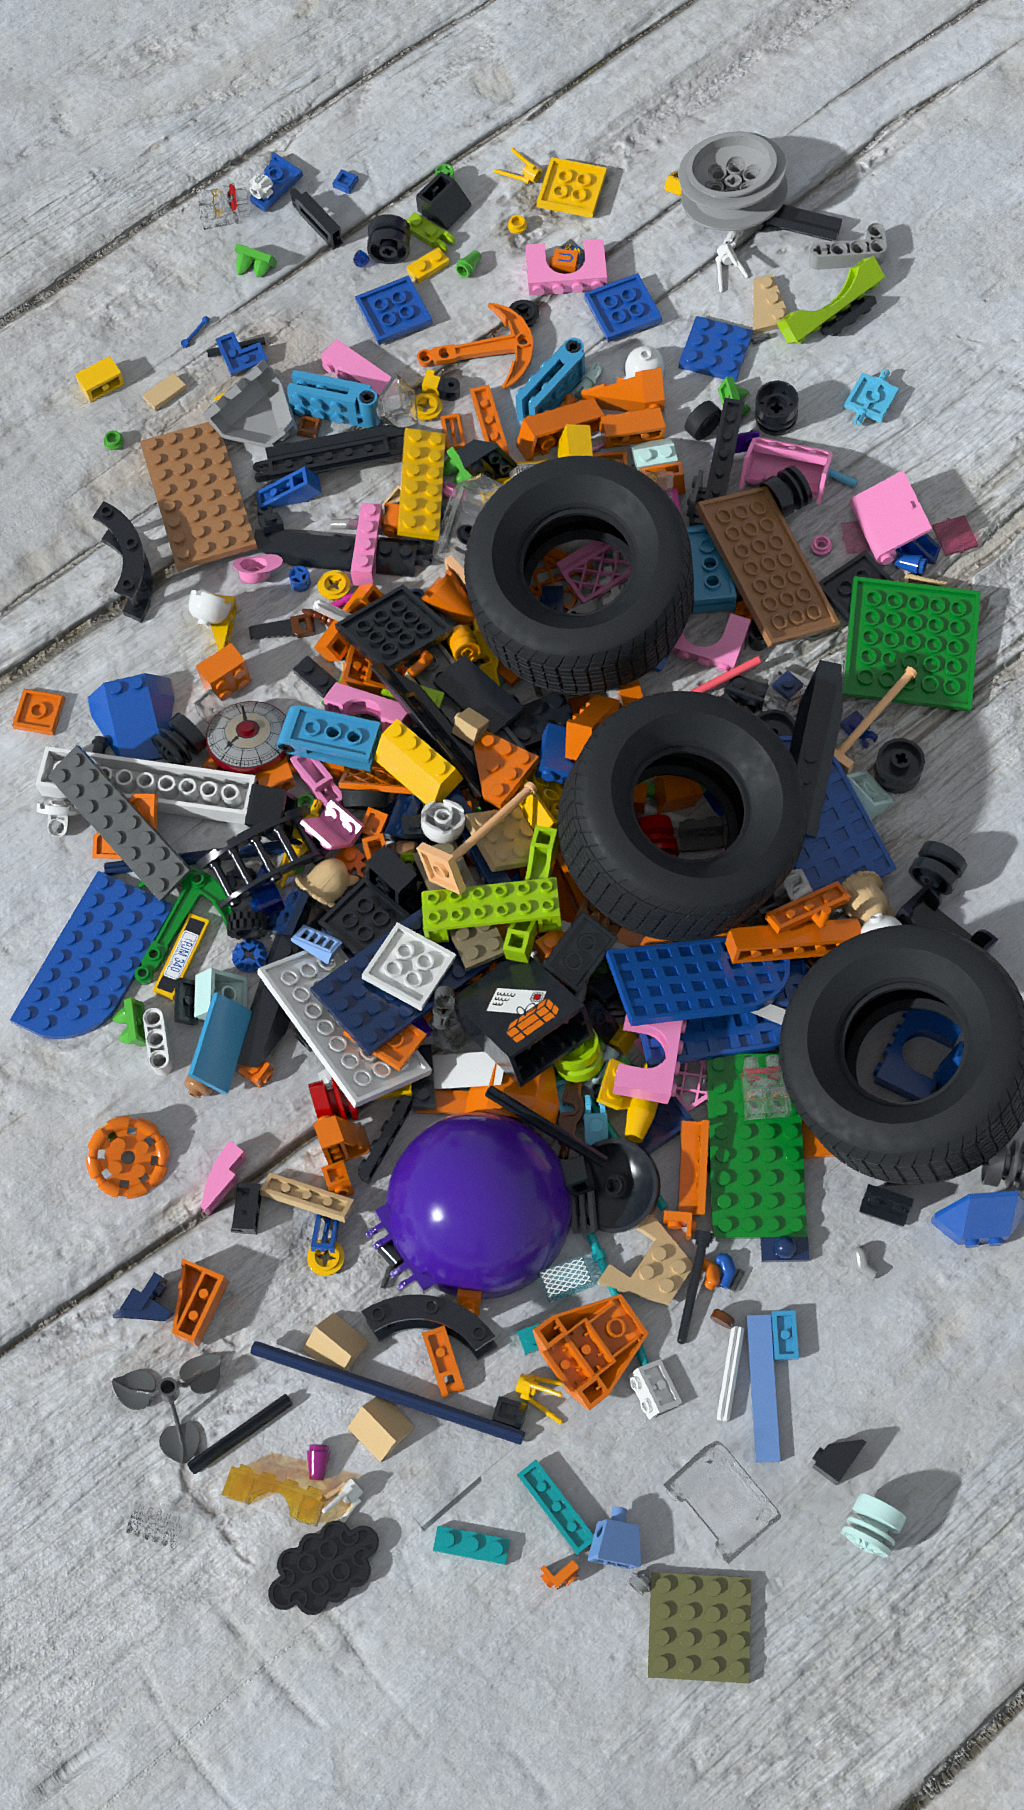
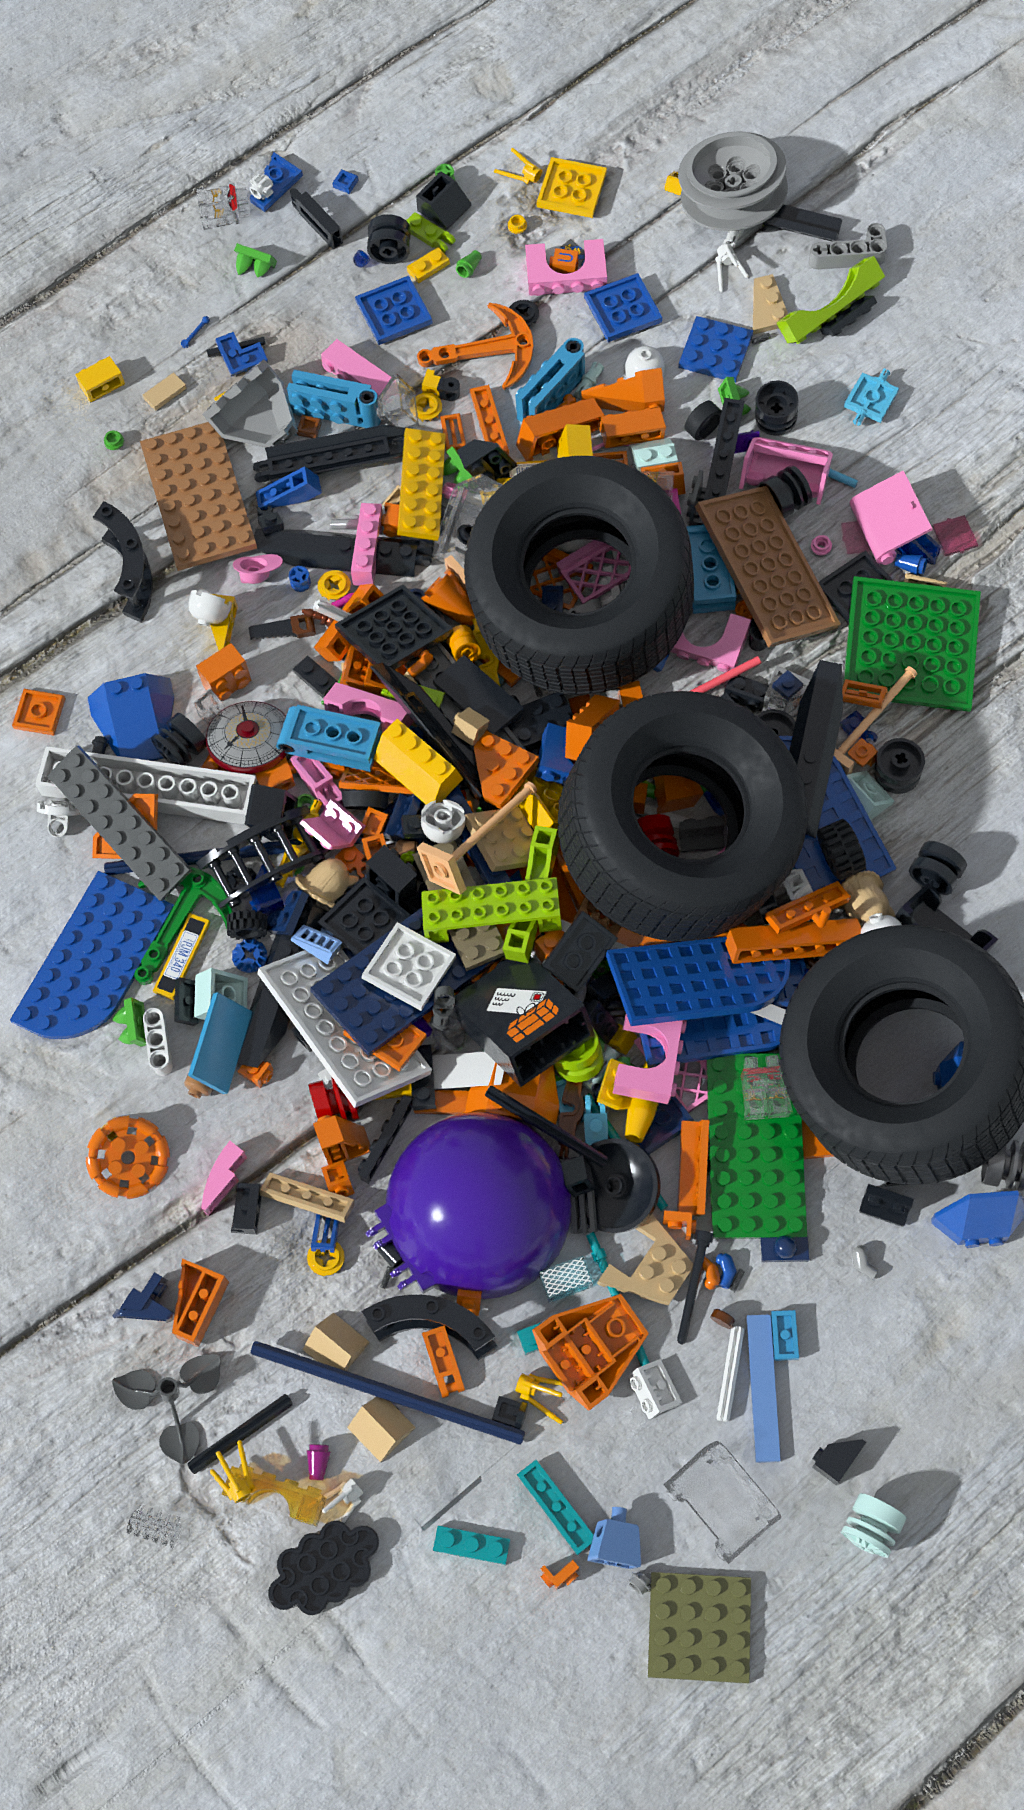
(239, 1488): none -> yellow plant
(841, 849): none -> black tyre
(862, 697): none -> orange tile
(863, 753): none -> orange bracket
(894, 1072): blue arch -> none

